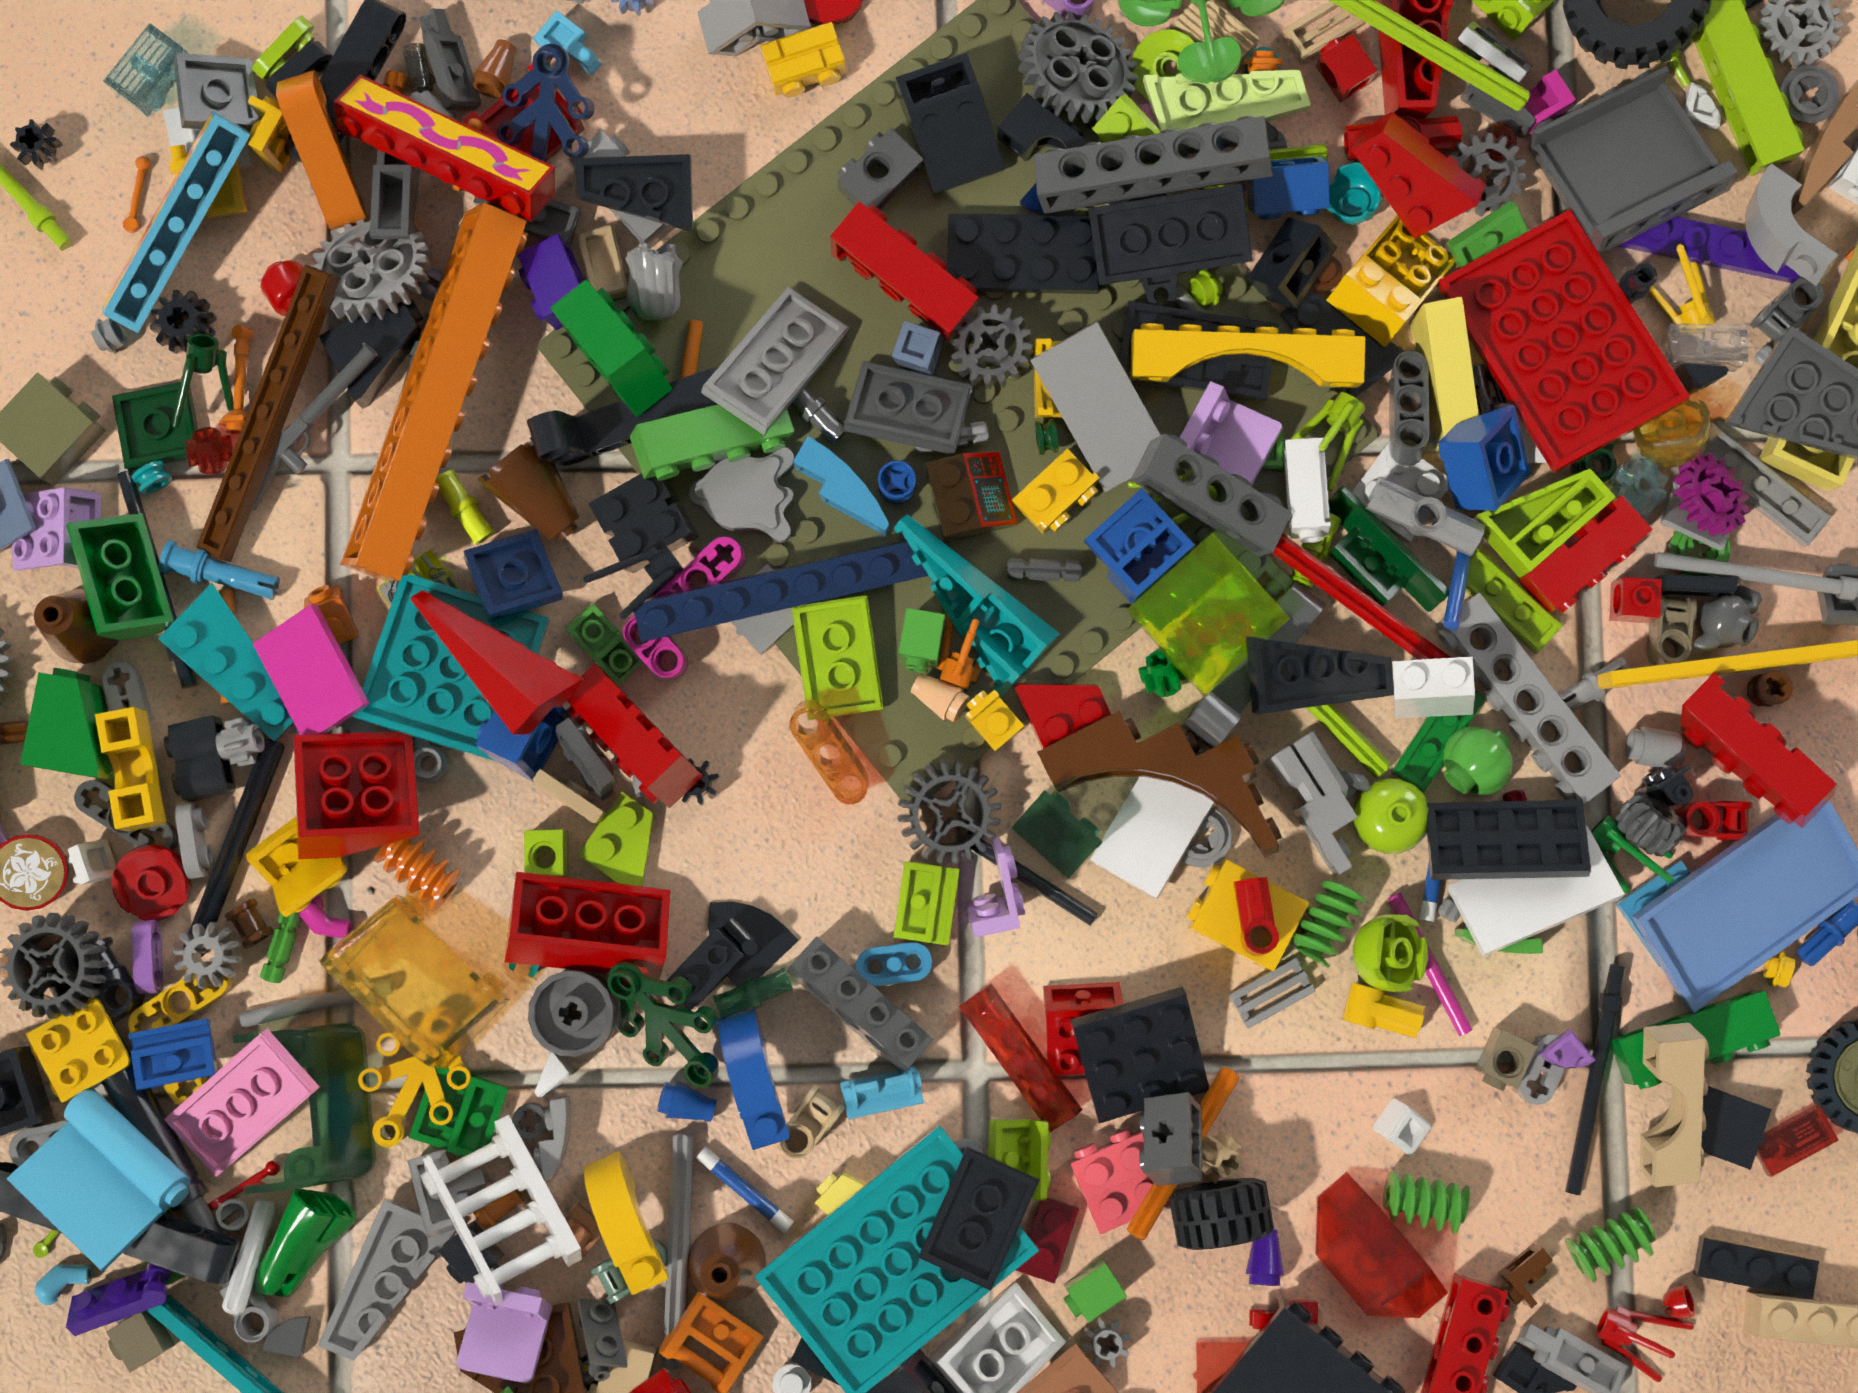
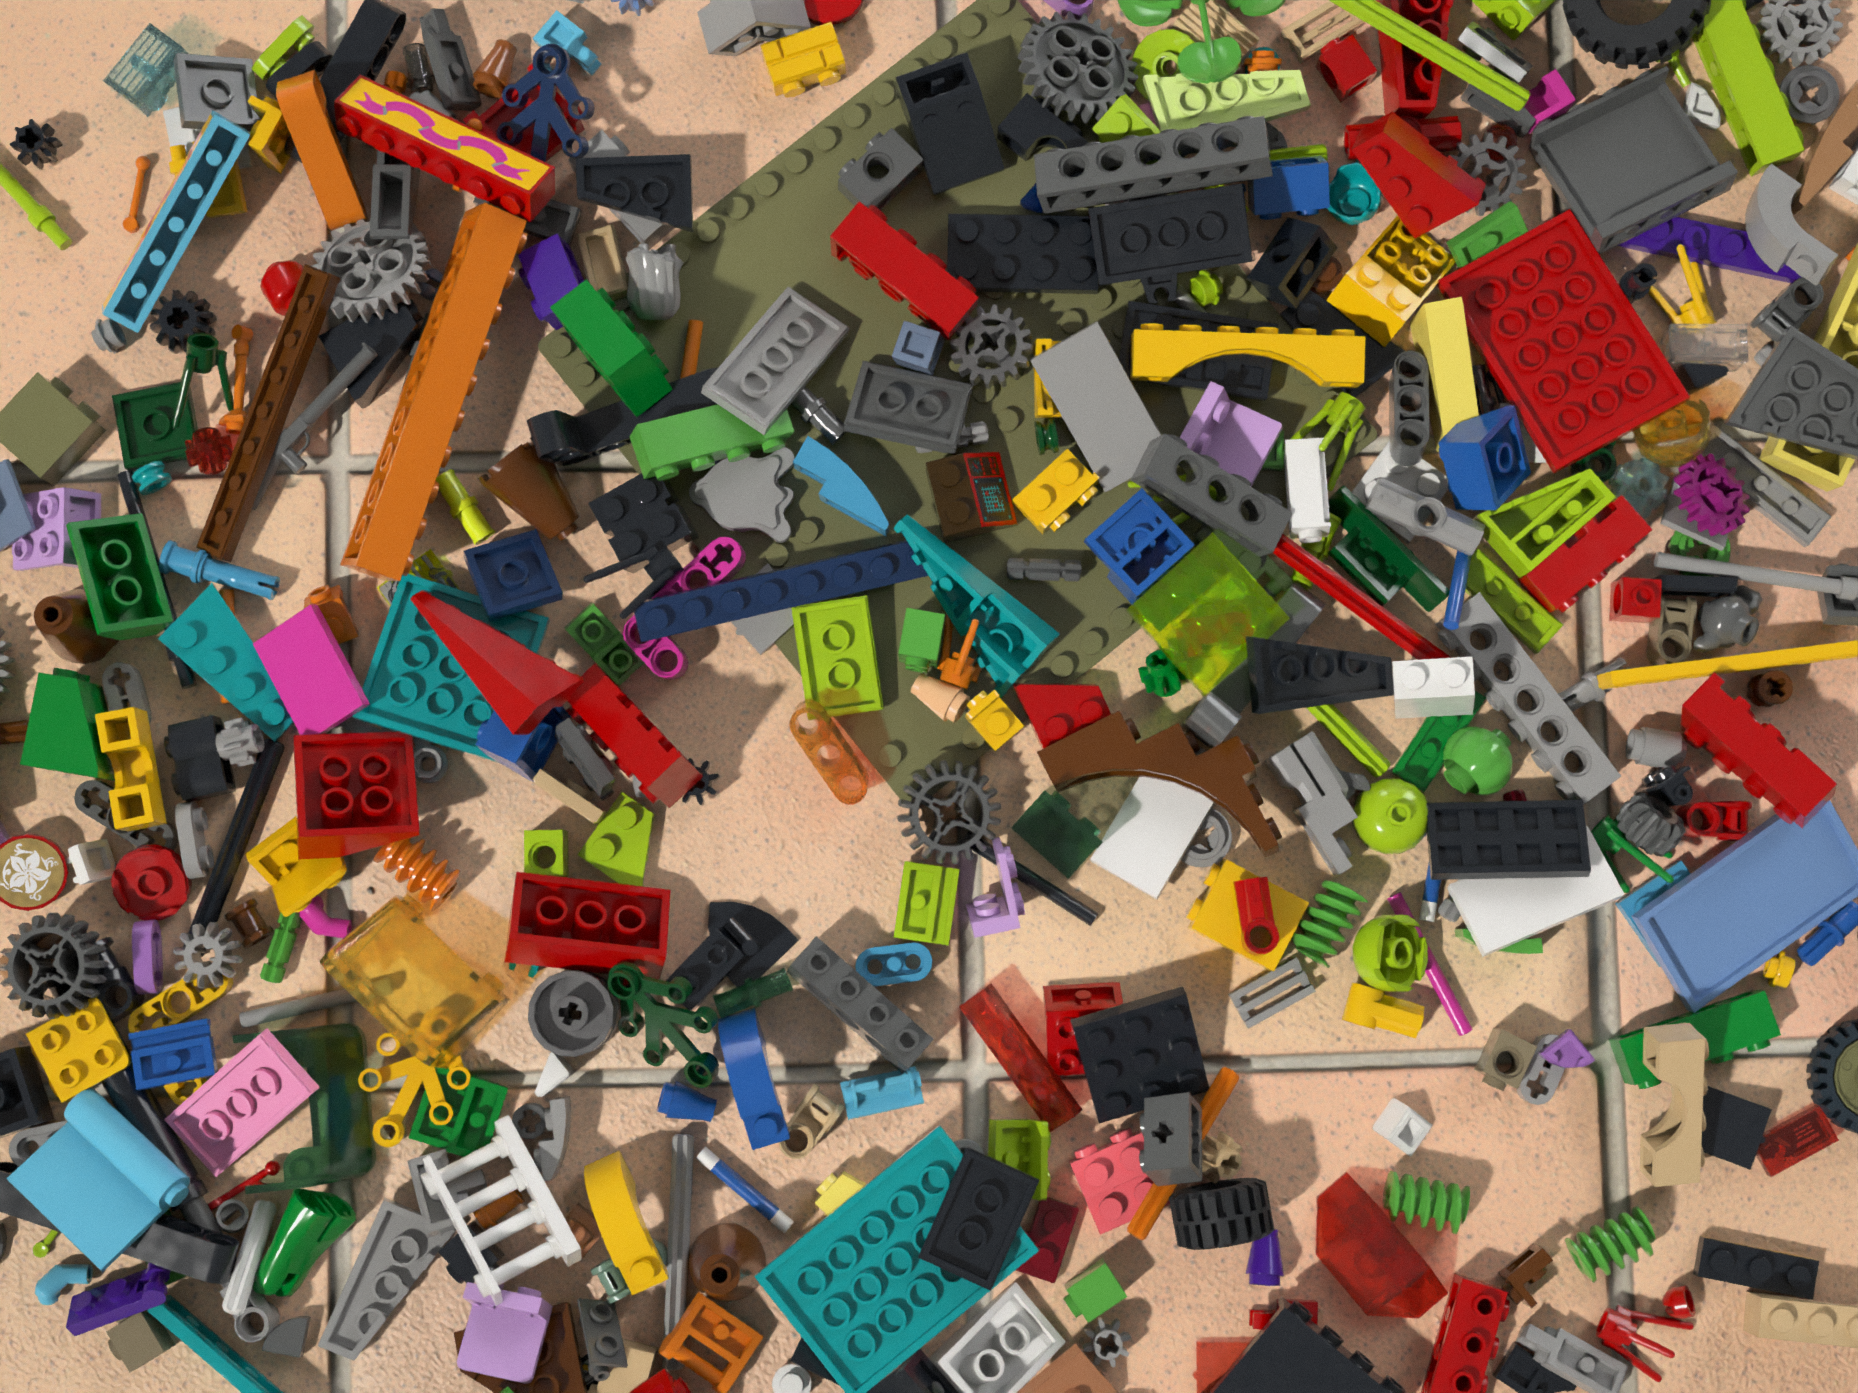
(897, 476): blue wheel -> none
(1610, 1005): black bar -> none

